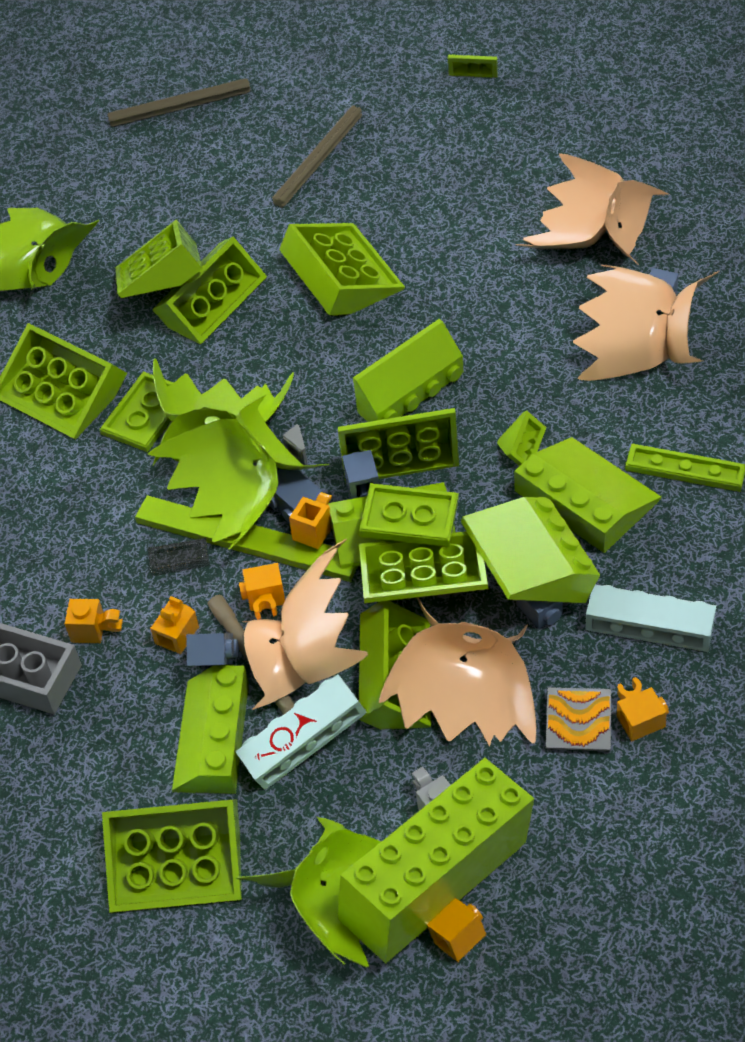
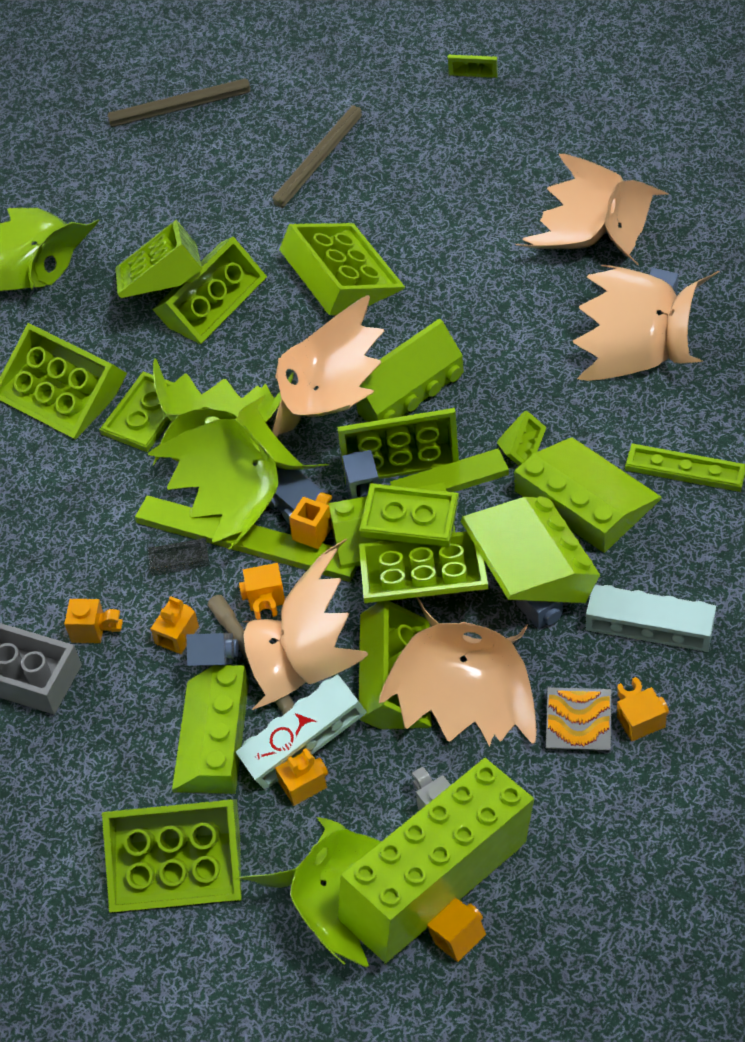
(294, 444): light grey slope -> none
(302, 776): none -> light orange brick
(333, 362): none -> light nougat piece
(460, 473): none -> lime tile

